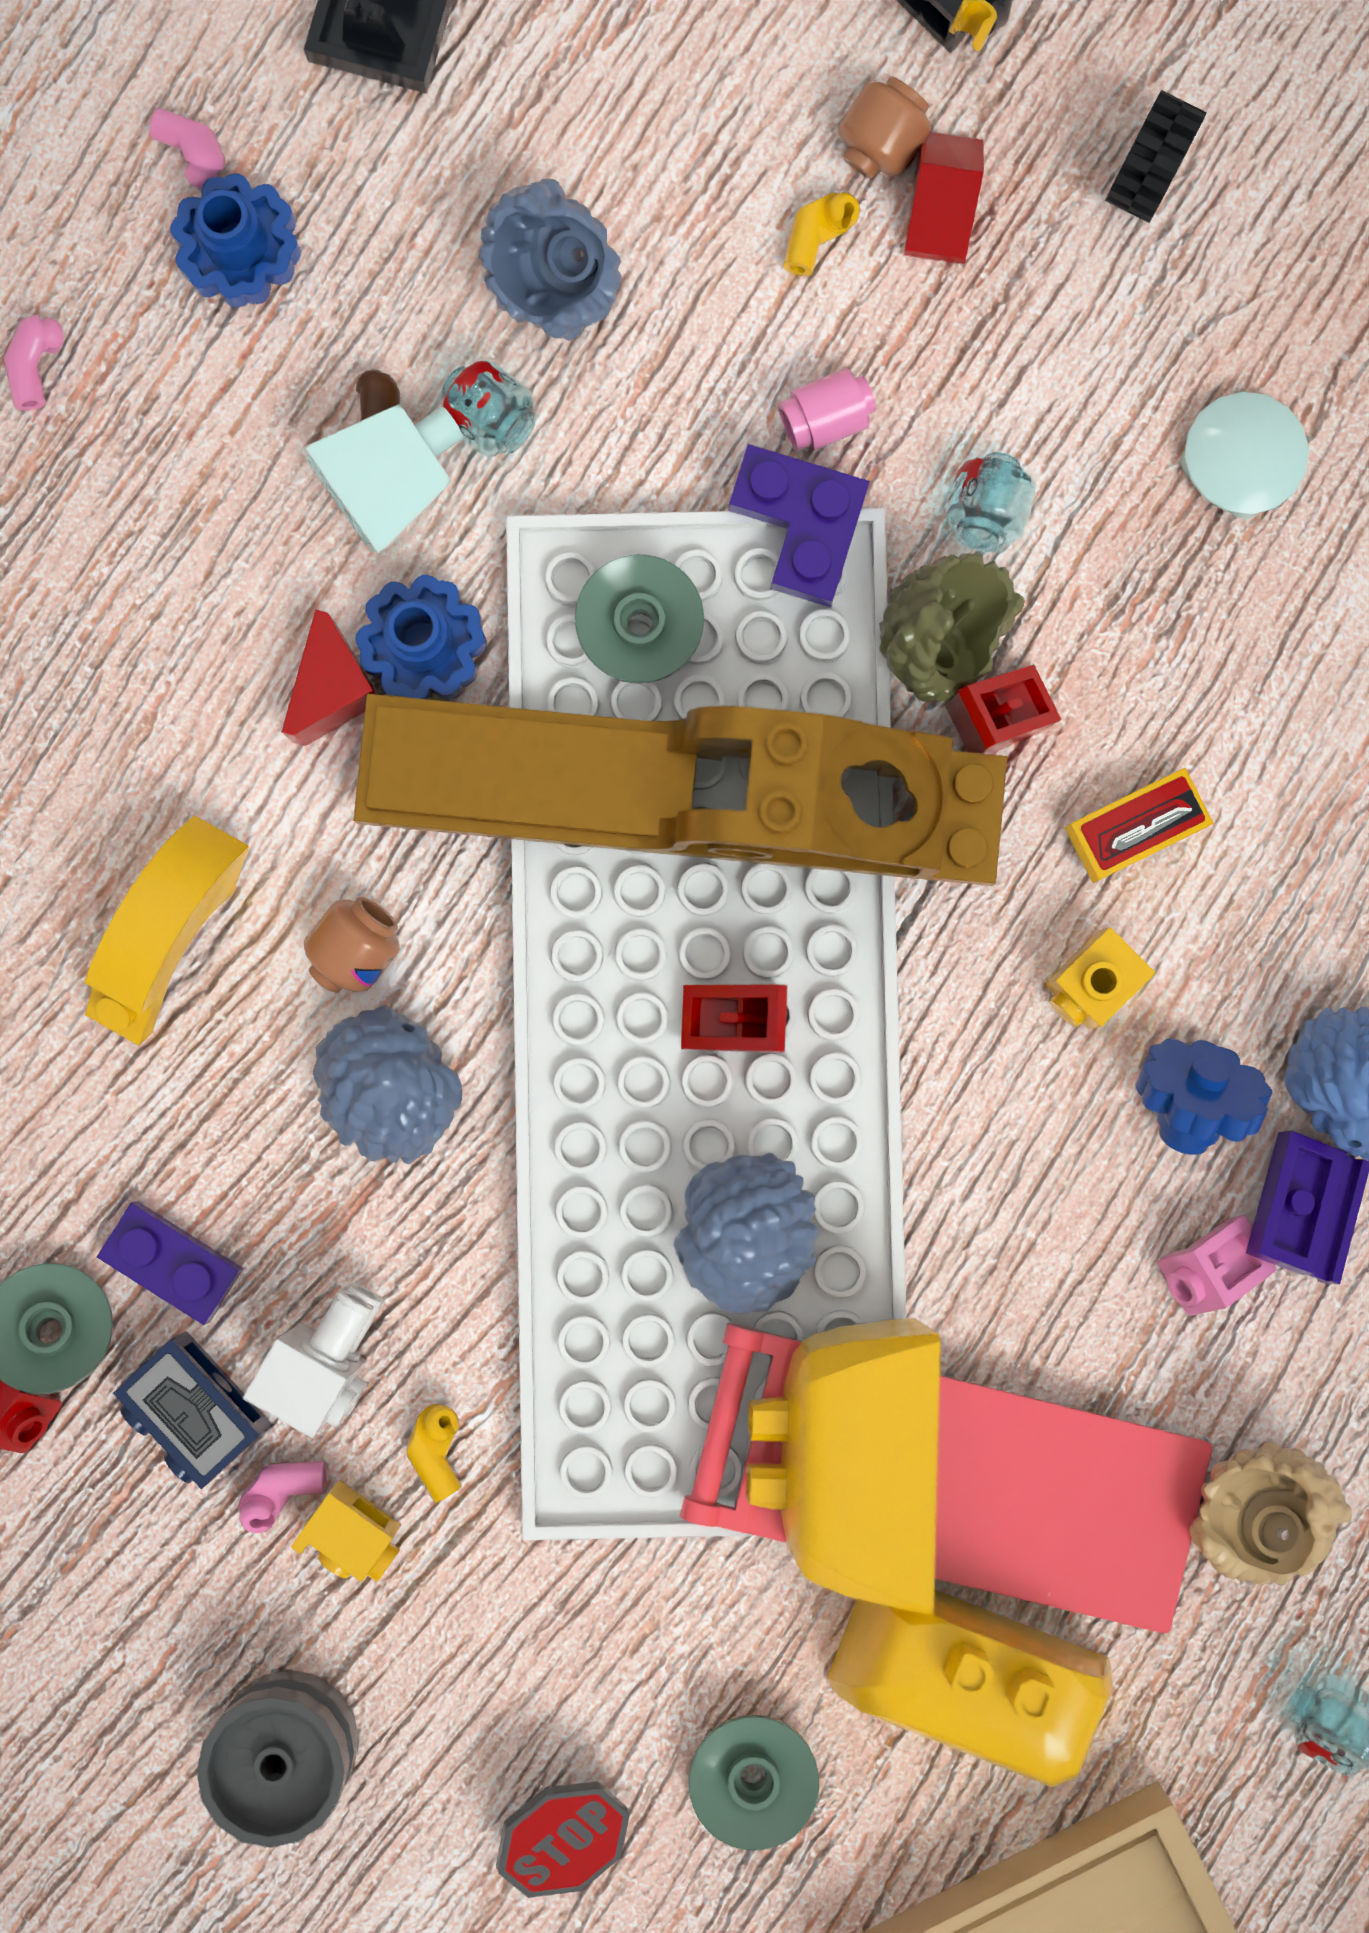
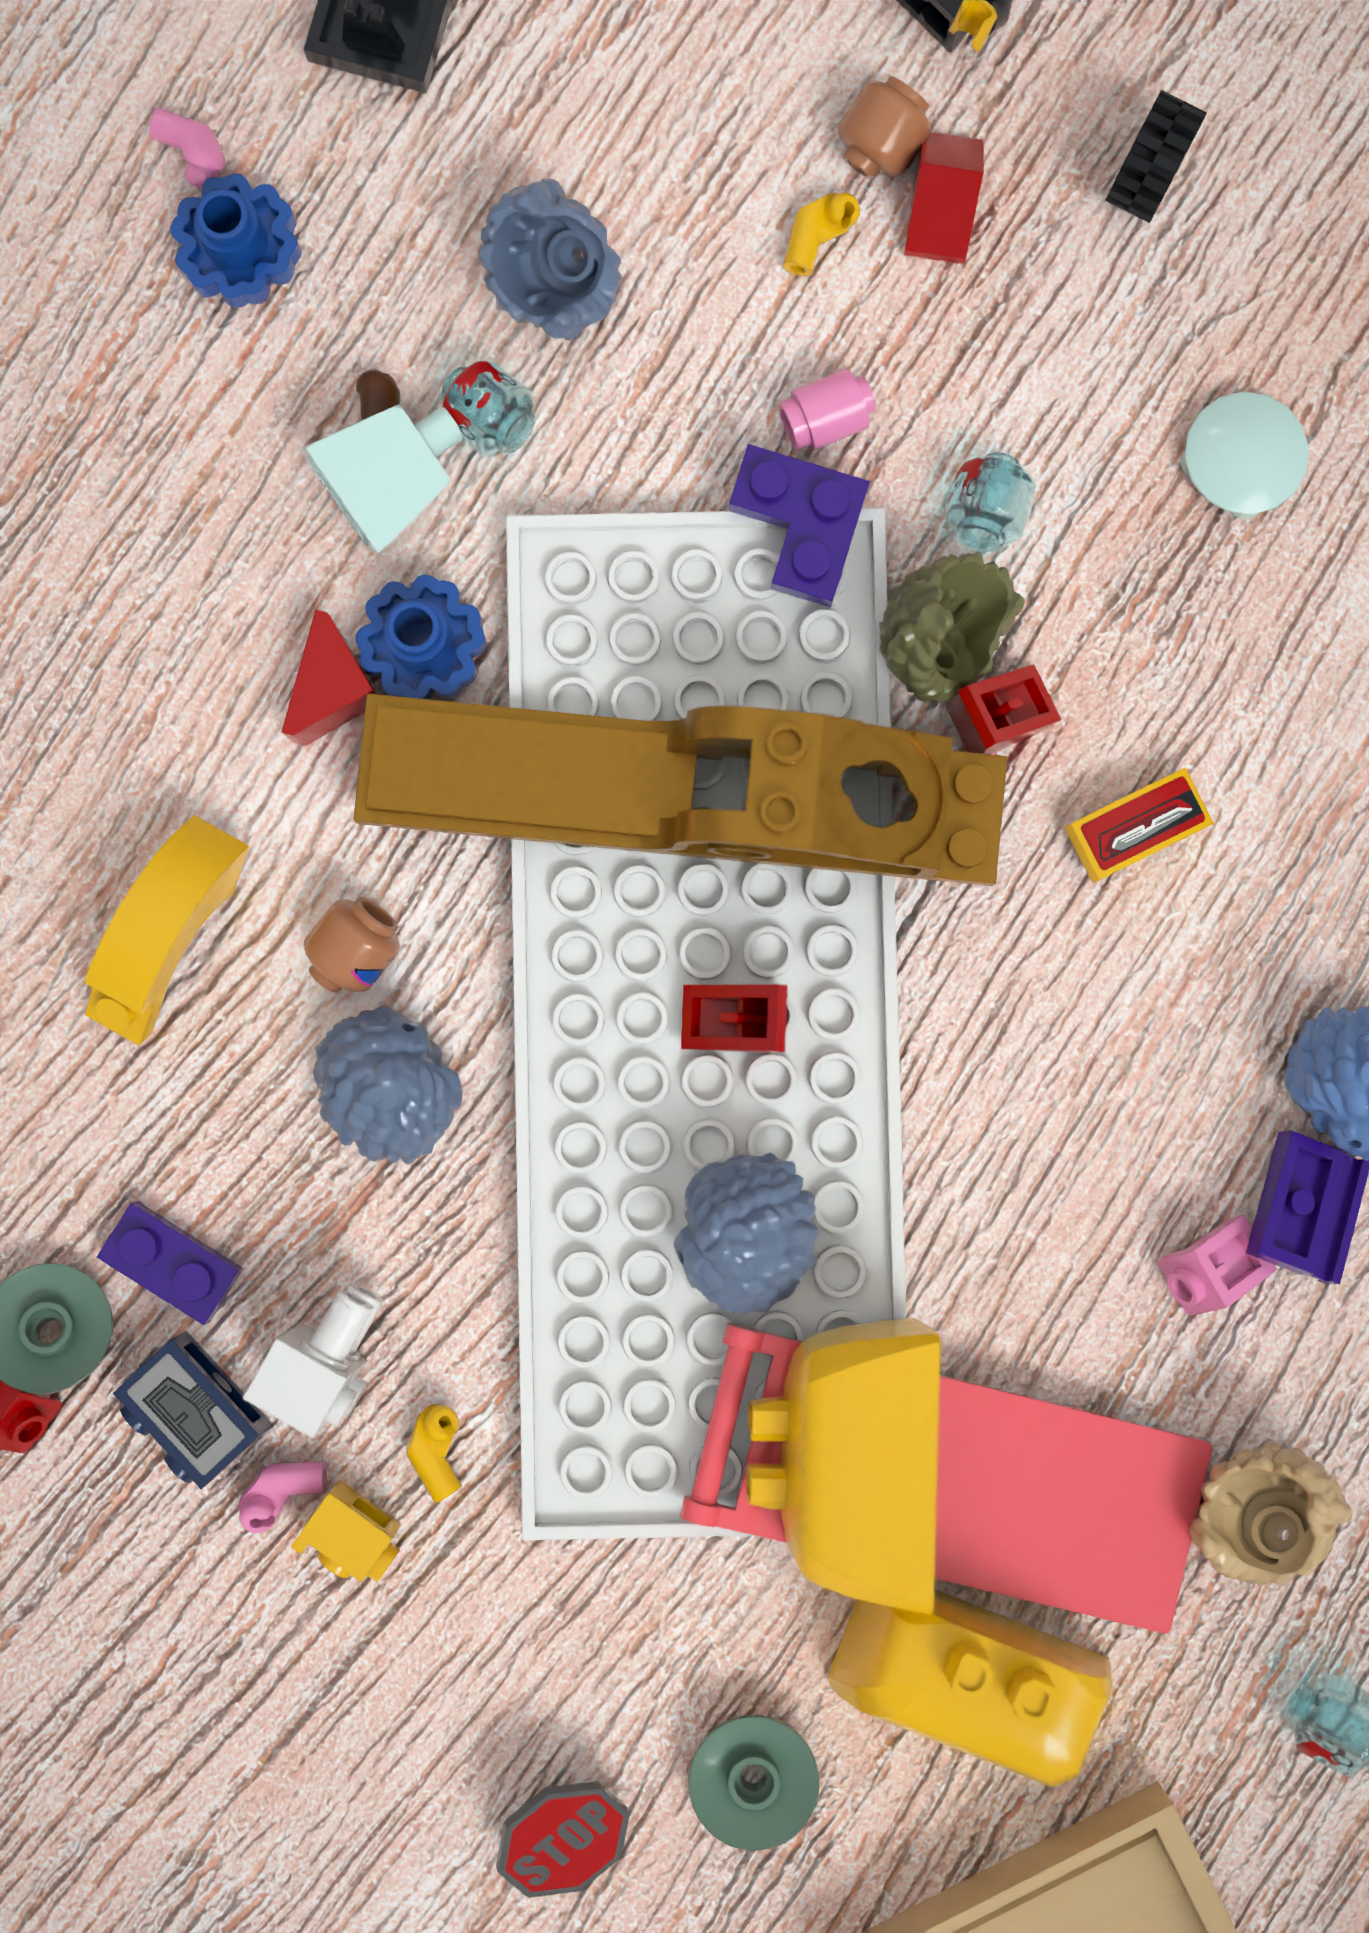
(22, 359): bright pink arm -> none
(278, 1759): dark grey wheel -> none
(631, 588): sand green dish -> none
(1097, 980): yellow brick -> none
(1201, 1094): blue plant -> none

